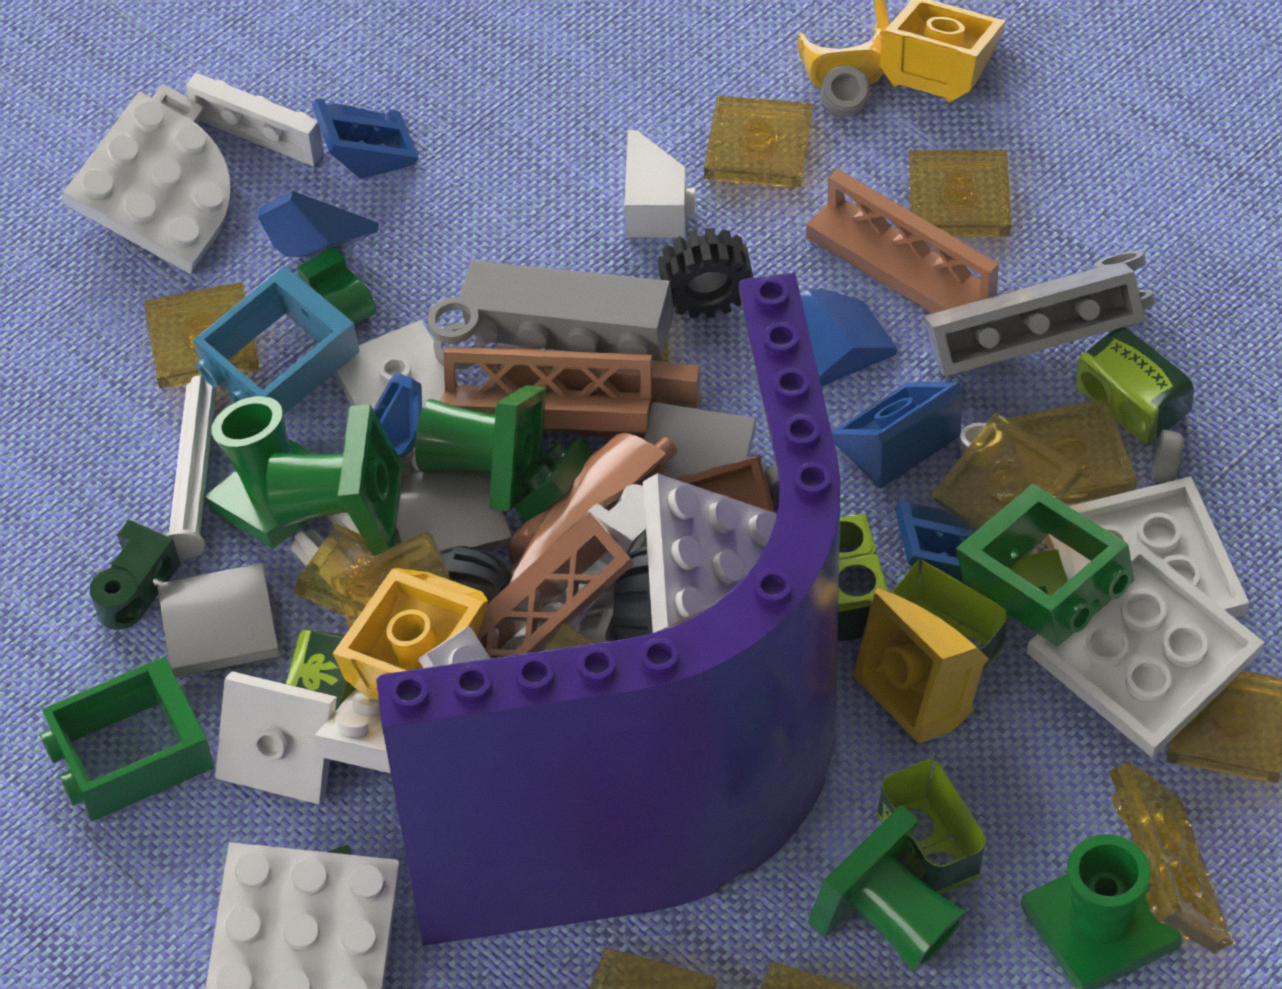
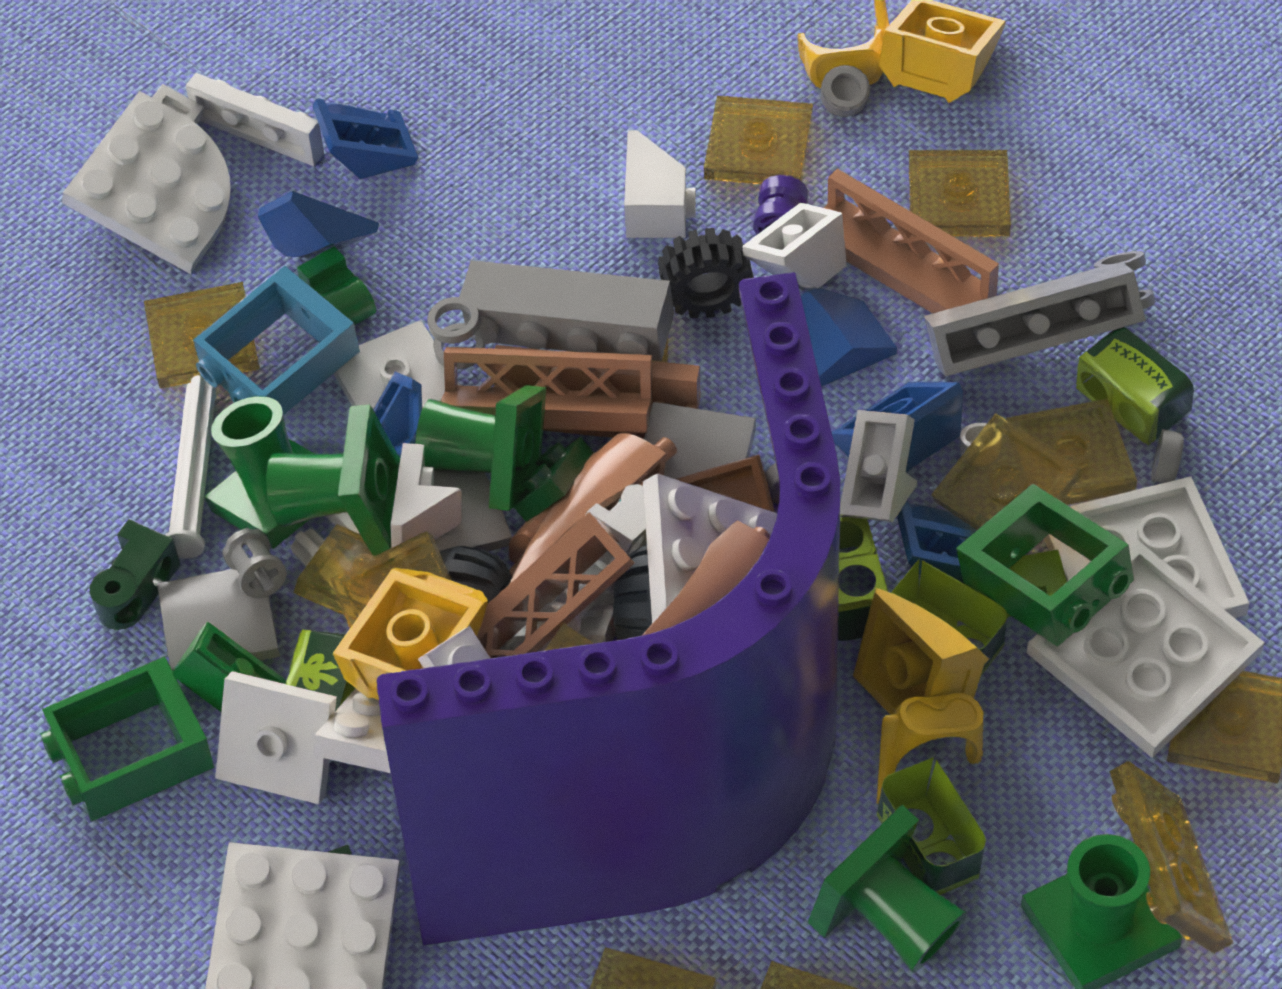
(212, 659): none -> green slope
(246, 567): none -> light grey bush
(419, 503): none -> white slope
(720, 571): none -> nougat piece
(776, 198): none -> dark purple wheel
(802, 242): none -> white slope
(877, 466): none -> white slope
(925, 720): none -> yellow helmet

